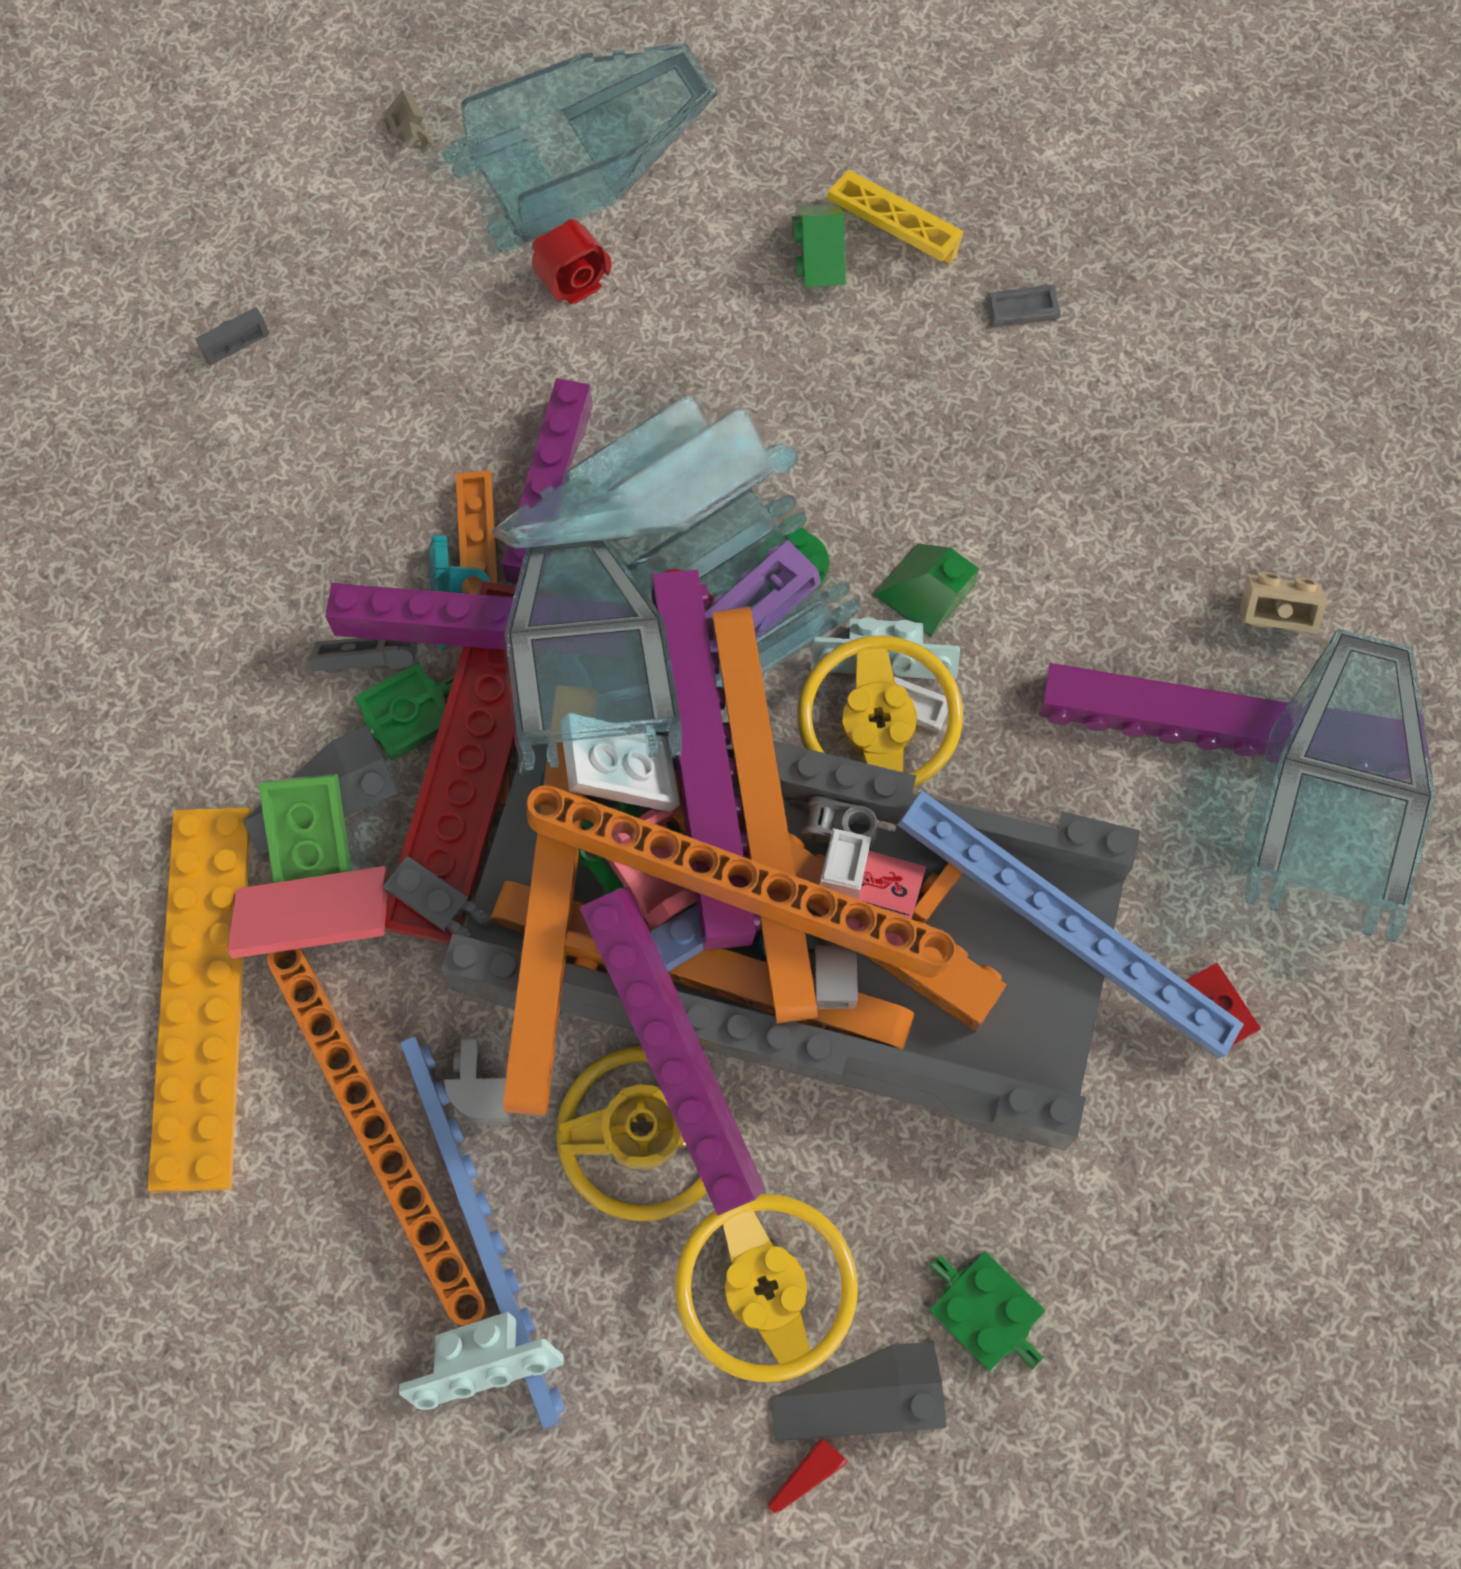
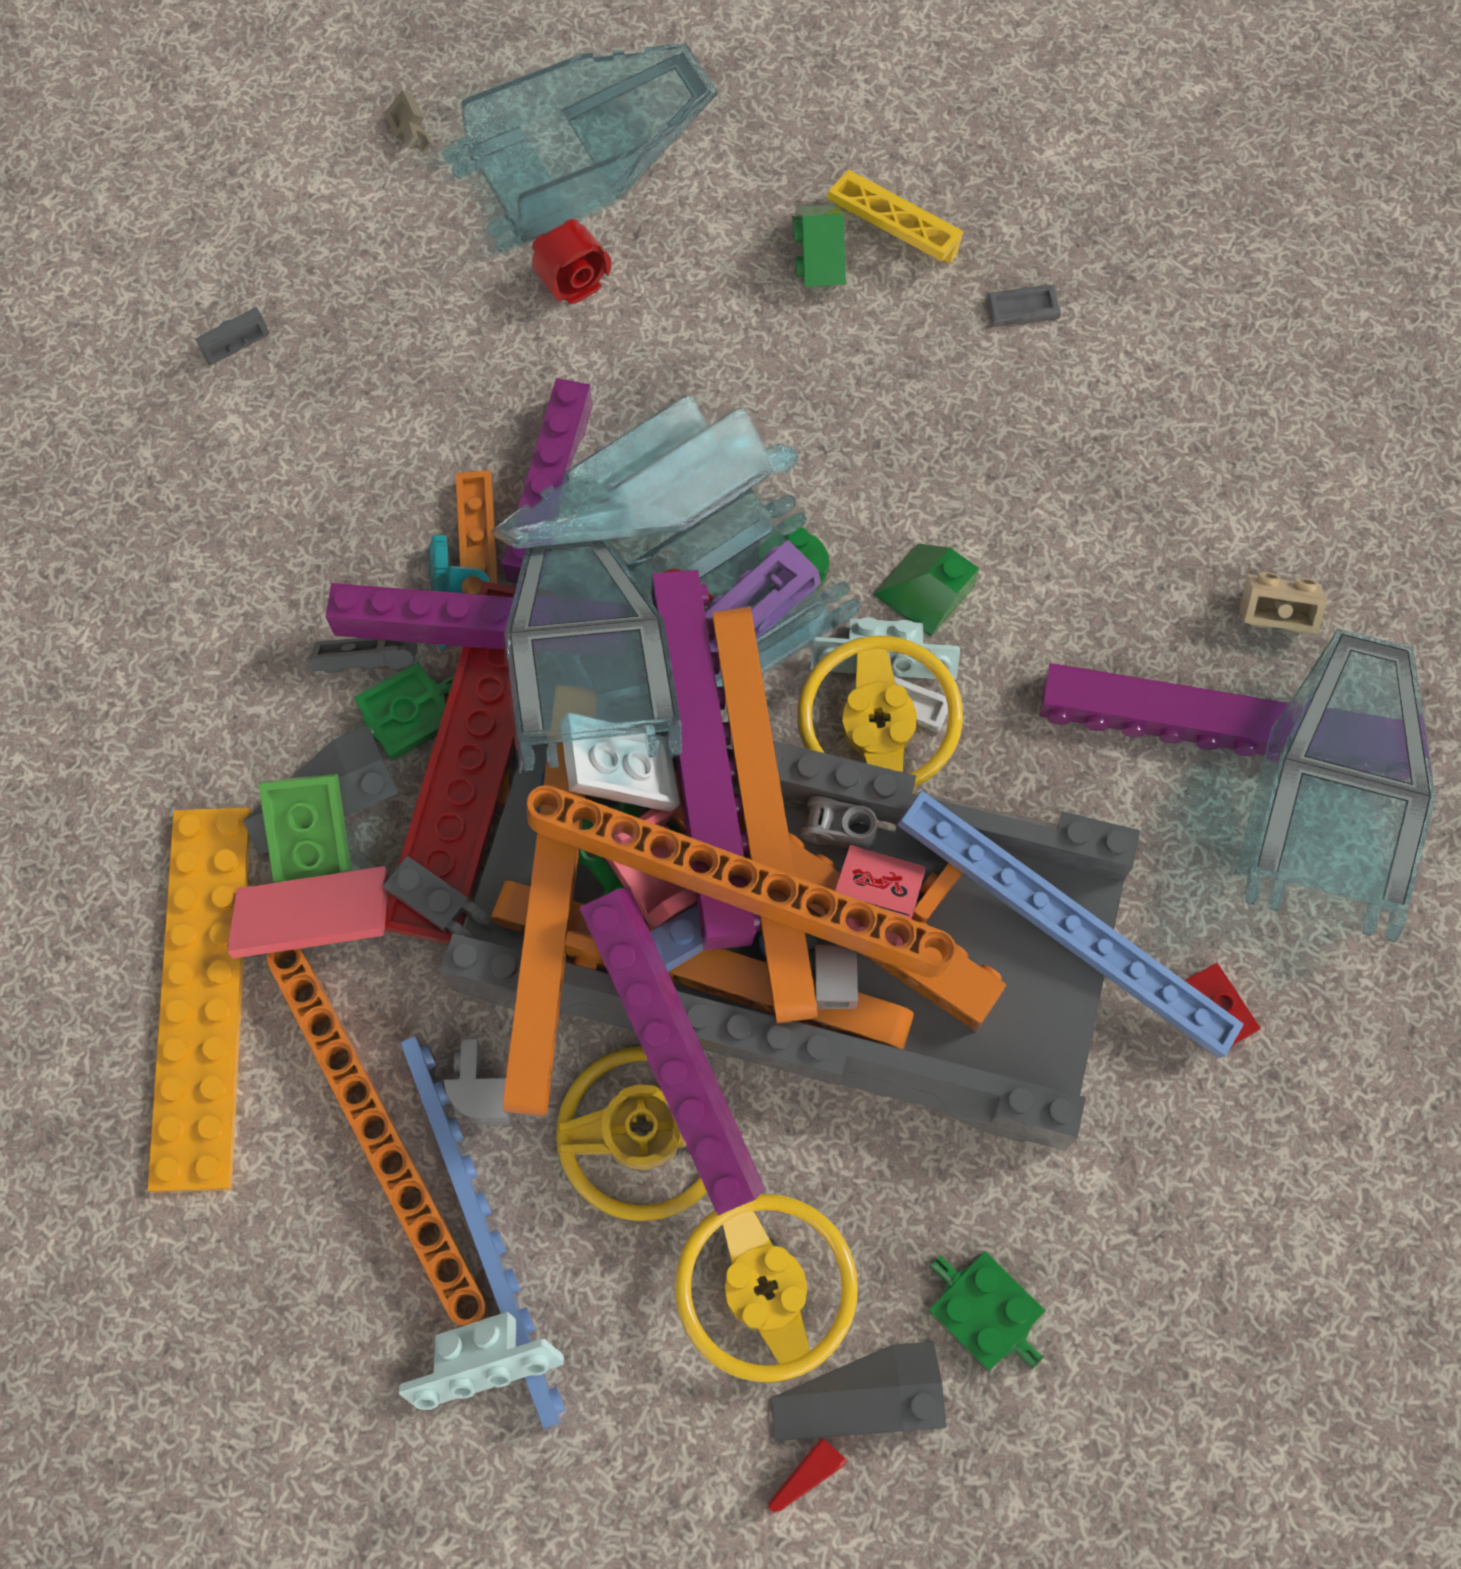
(845, 862): white tile -> none

